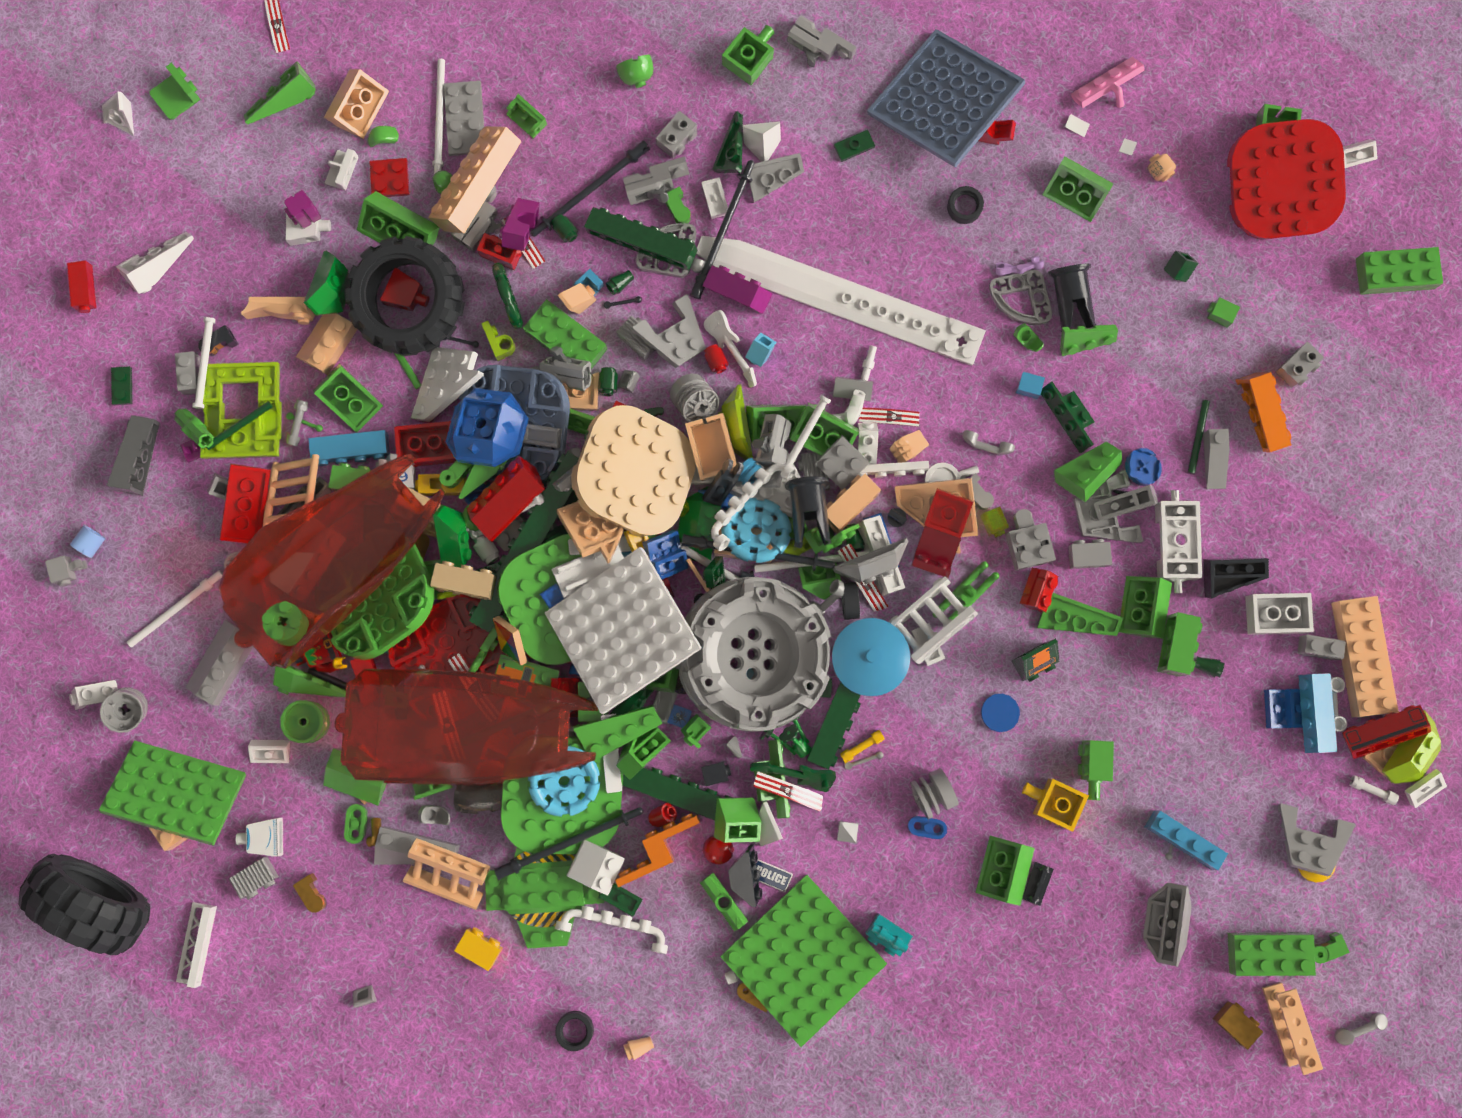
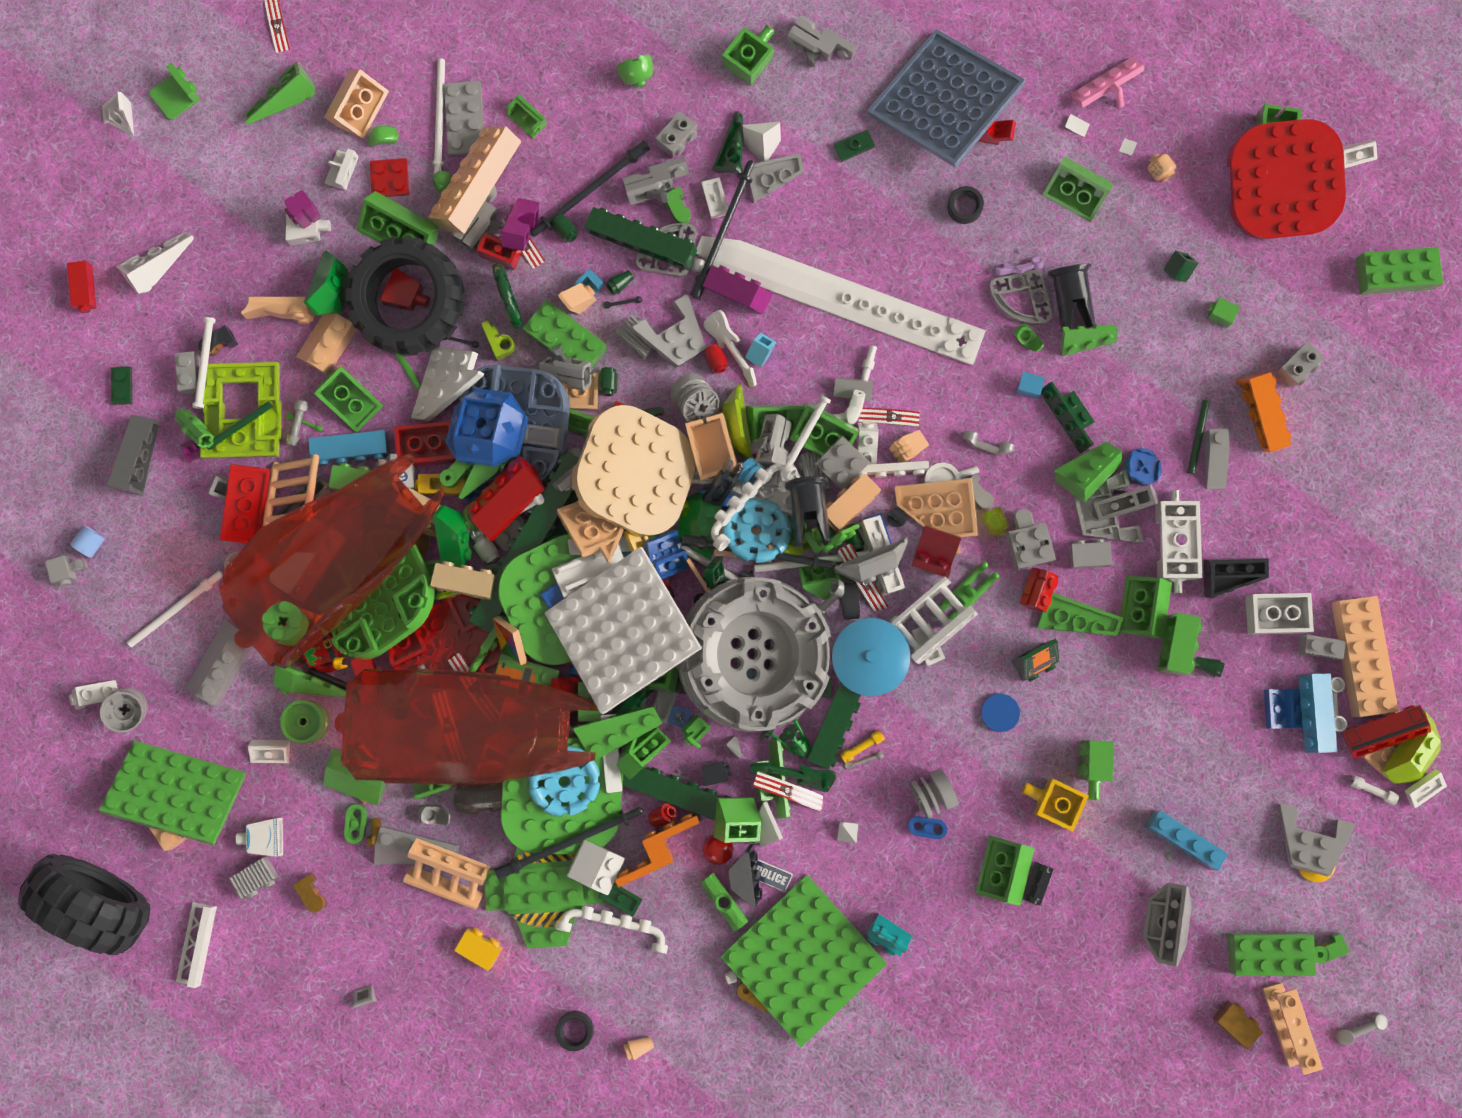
(628, 380): light grey slope -> none
(948, 513): red plate -> none

